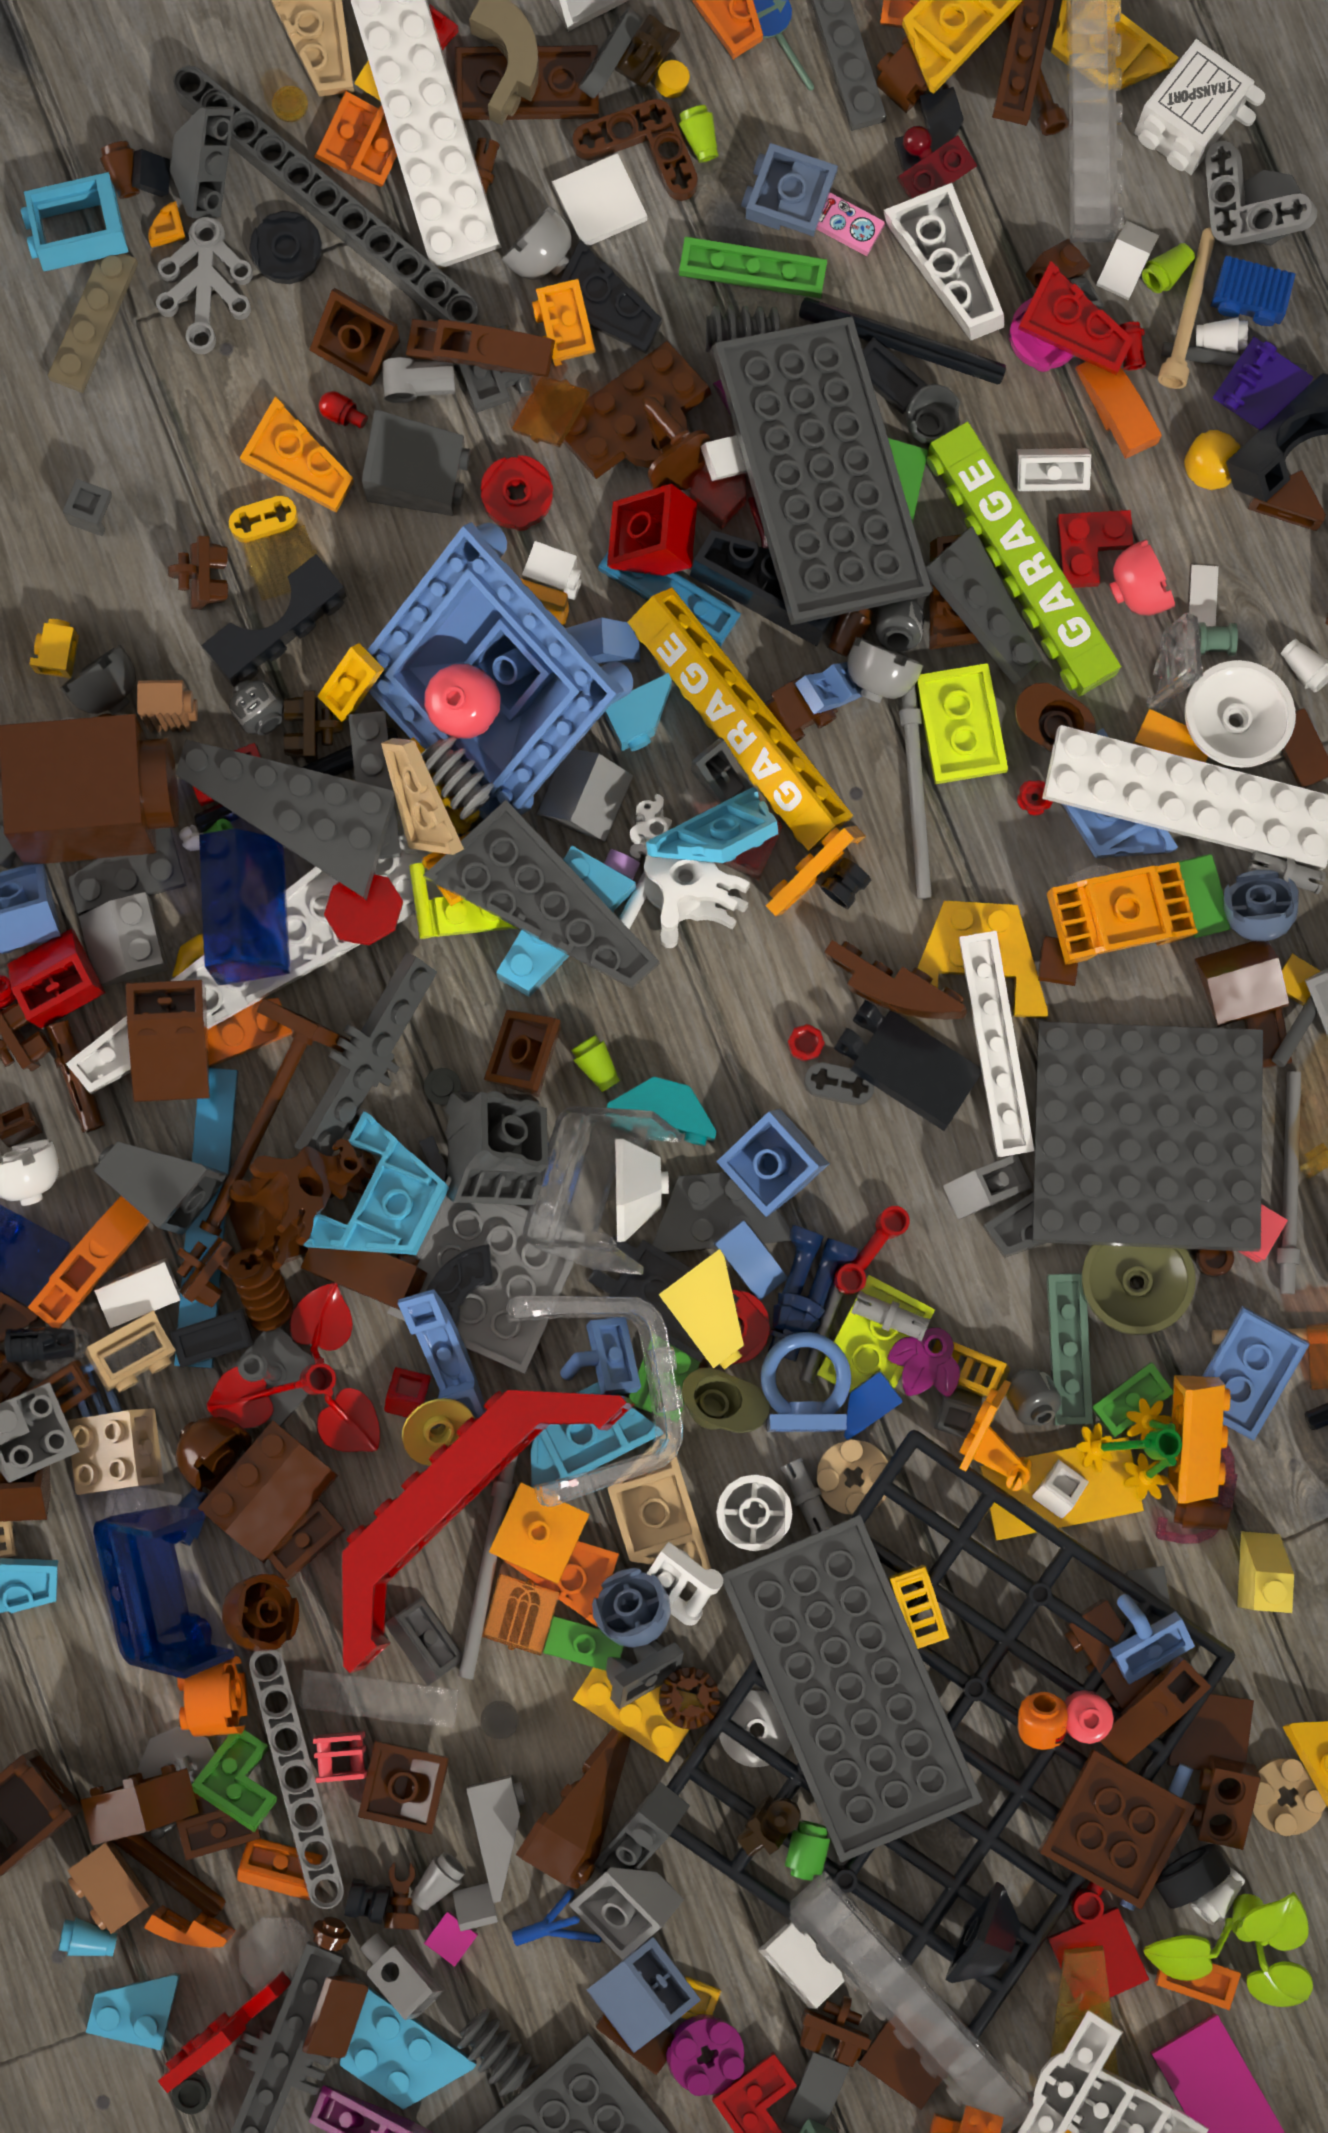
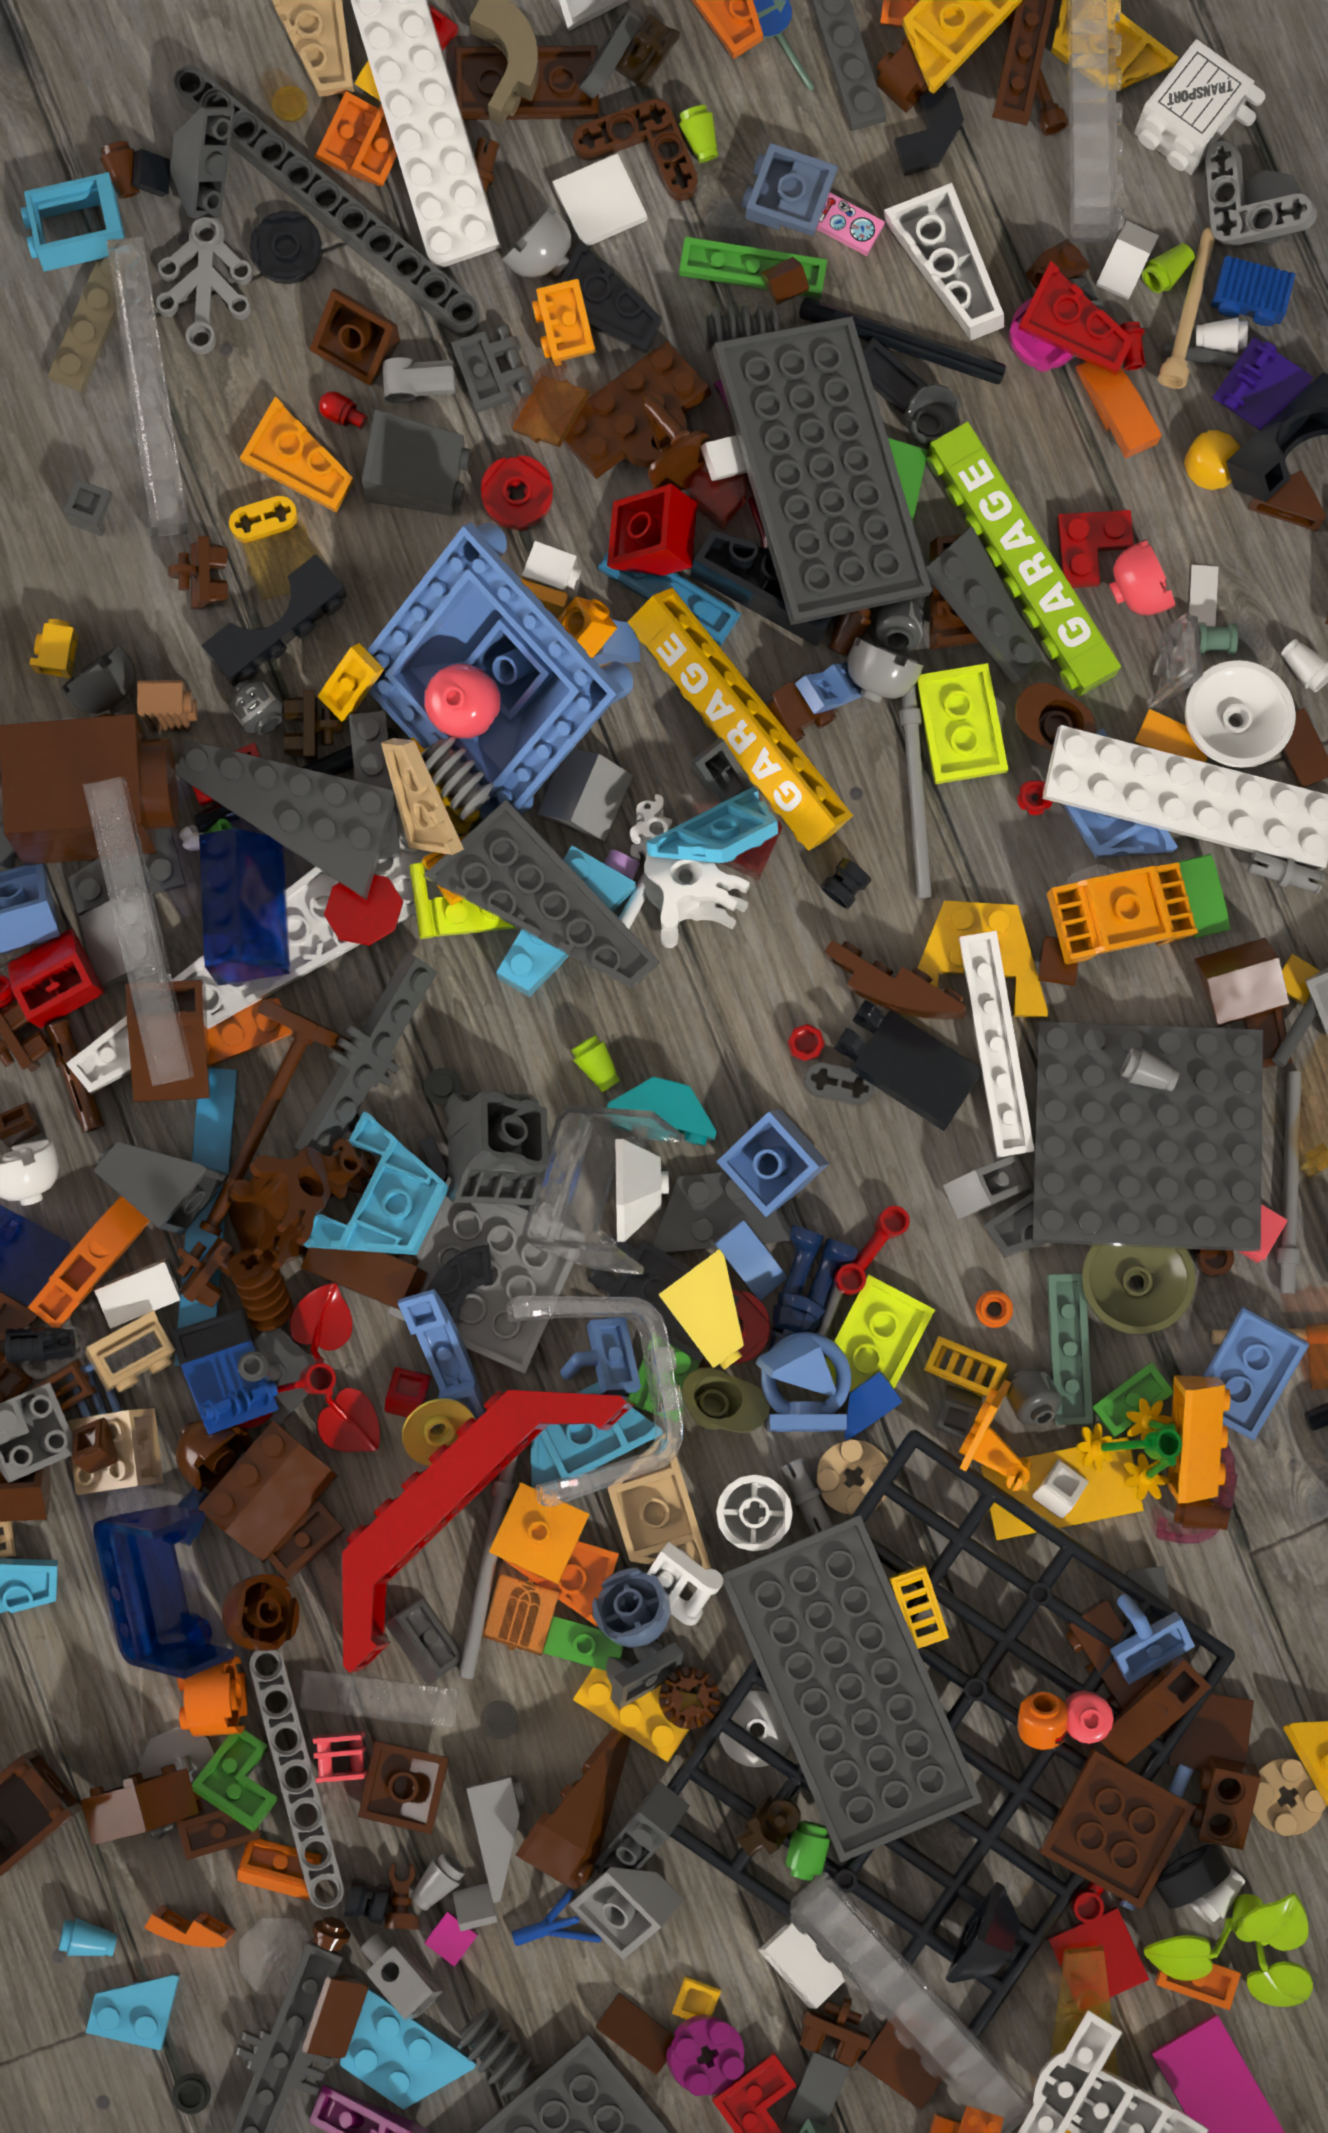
(93, 1446): none -> reddish brown slope
(109, 1887): medium nougat brick -> none
(138, 930): none -> clear brick
(147, 386): none -> clear brick
(166, 226): light orange tile -> none
(172, 1873): reddish brown axle -> none
(188, 954): yellow arm -> none
(219, 2034): red wing -> none
(222, 1393): none -> blue hinge
(480, 346): reddish brown slope -> none
(523, 1051): reddish brown slope -> none
(588, 623): none -> light orange brick
(638, 714): medium azure slope -> none
(643, 1994): sand blue slope -> none
(672, 79): yellow piece -> none
(785, 280): none -> reddish brown slope
(786, 893): light orange wing -> none
(800, 1364): none -> medium blue slope
(890, 1316): light grey pin -> none
(924, 1367): magenta plate -> none
(936, 167): dark red plate -> none
(1005, 1305): none -> orange plate
(1053, 469): white slope -> none
(1148, 1070): none -> light grey cone
(1261, 905): sand blue cylinder -> none
(1264, 1574): light yellow slope -> none

